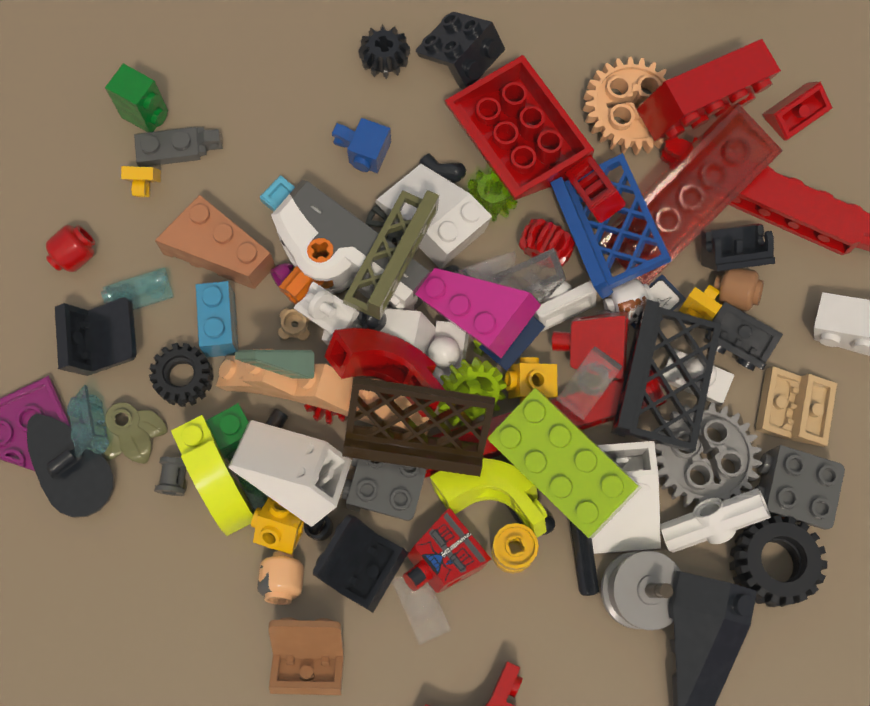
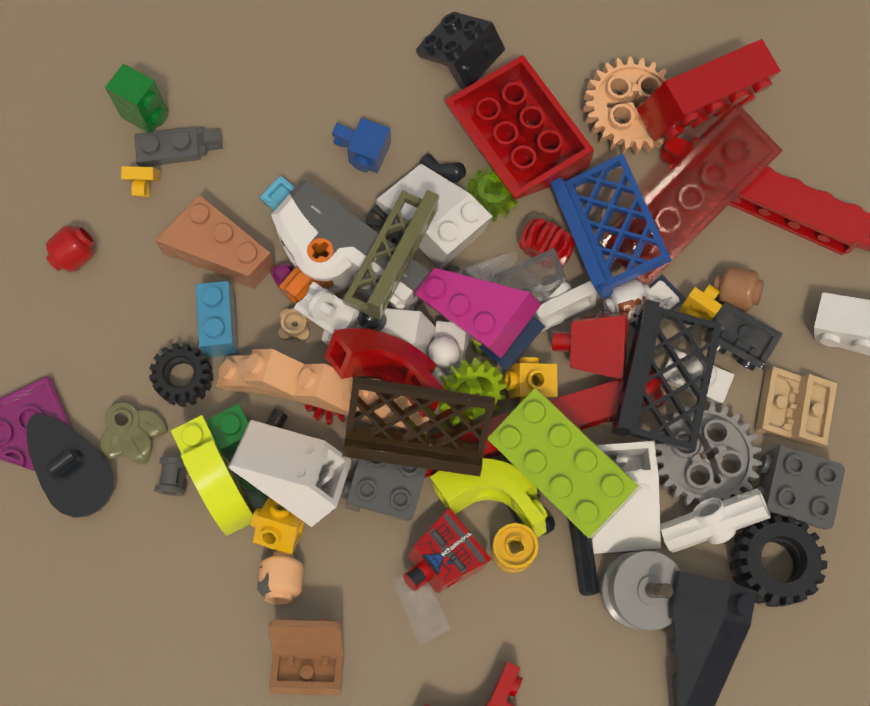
(86, 423): clear light blue hinge -> none
(95, 337): black bracket -> none
(141, 289): clear light blue hinge -> none
(289, 363): sand green slope -> none
(314, 530): black hinge -> none
(359, 563): black bracket -> none
(384, 51): black gear -> none
(589, 382): clear tile -> none
(606, 202): red slope -> none
(737, 247): black hinge -> none
(798, 110): red slope -> none

